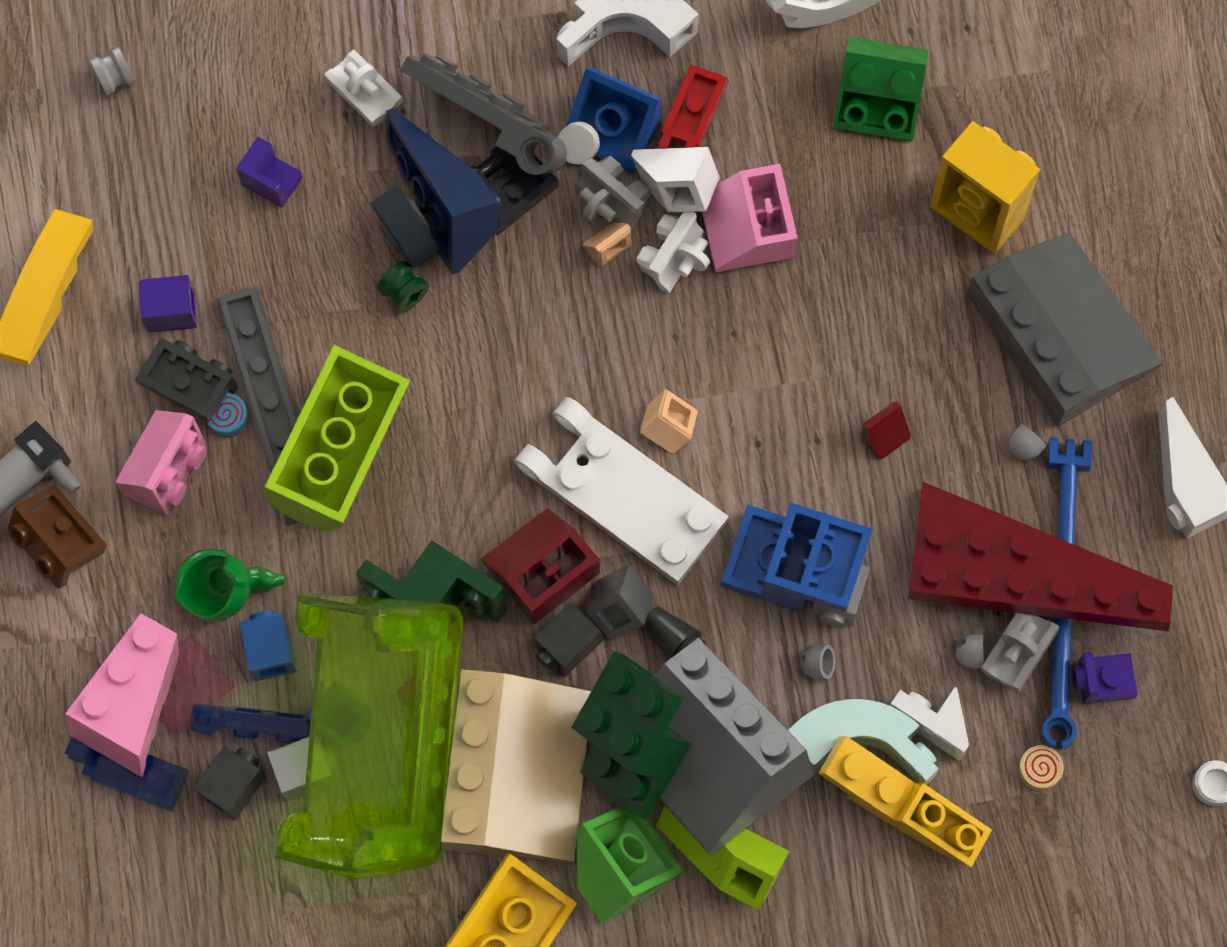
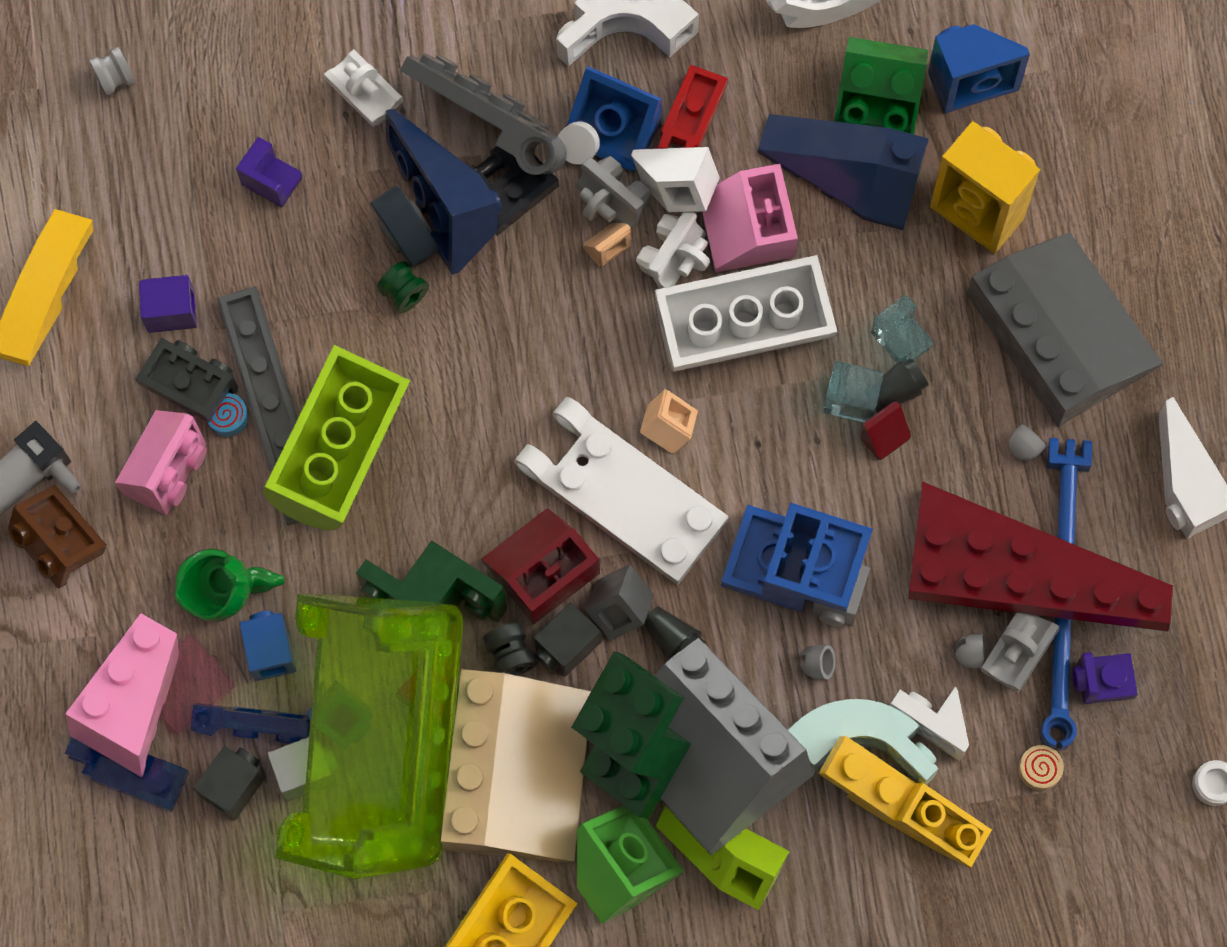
(509, 649): none -> pearl dark grey wheel
(744, 313): none -> white brick
(853, 391): none -> clear light blue panel
(855, 163): none -> dark blue wedge
(900, 332): none -> clear light blue panel
(901, 384): none -> pearl dark grey cone
(975, 66): none -> blue slope

